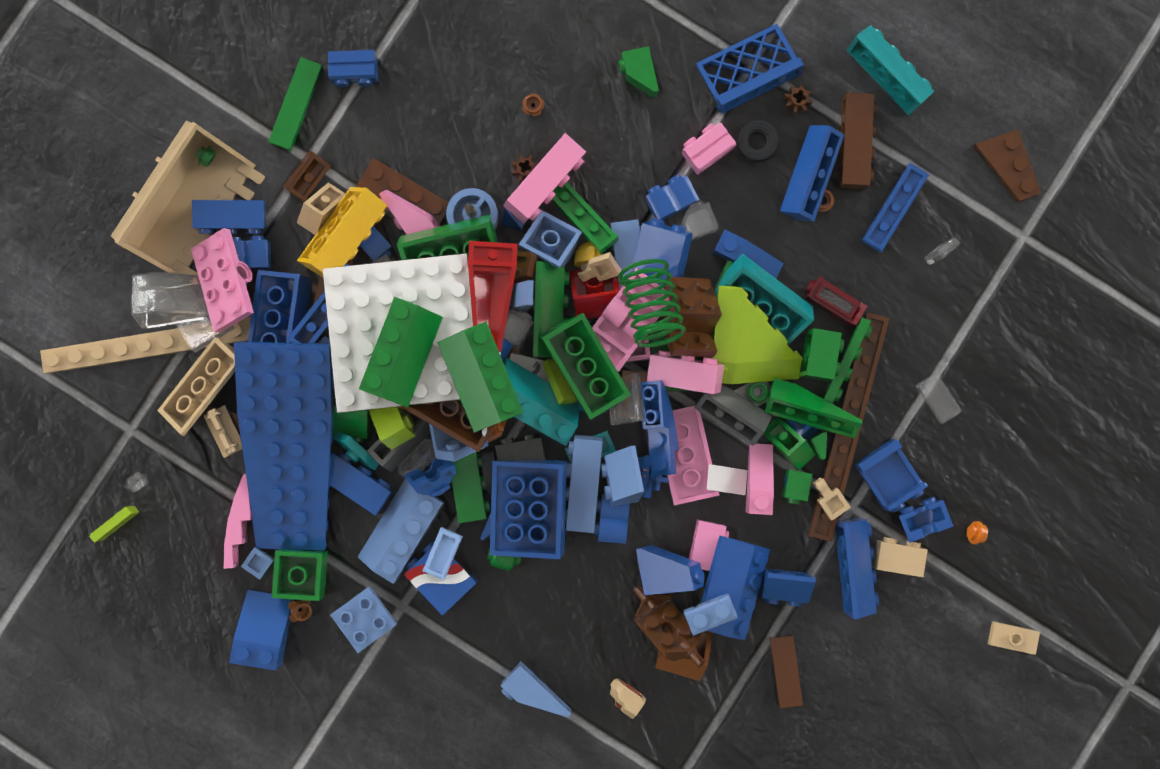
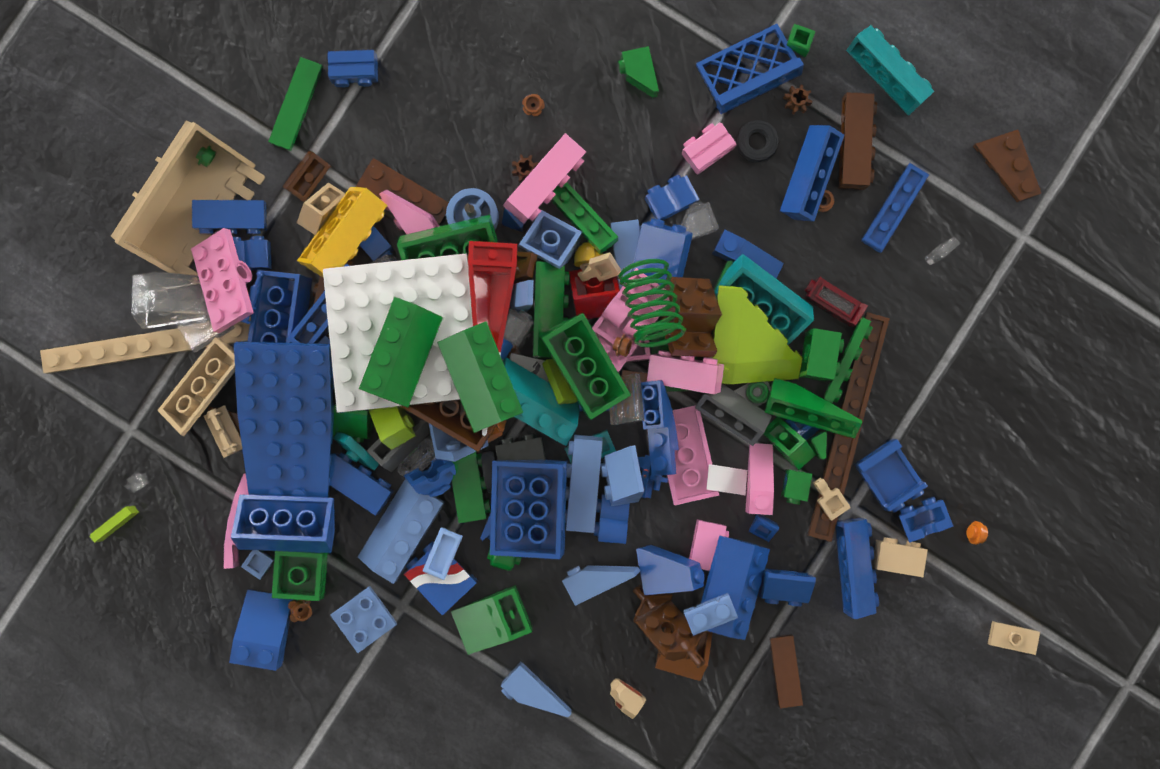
(253, 294): none -> blue piece
(284, 523): none -> blue slope
(492, 620): none -> green slope
(593, 580): none -> medium blue slope
(622, 345): none -> dark orange plate
(764, 527): none -> blue slope
(800, 39): none -> green slope
(938, 398): clear tile -> none

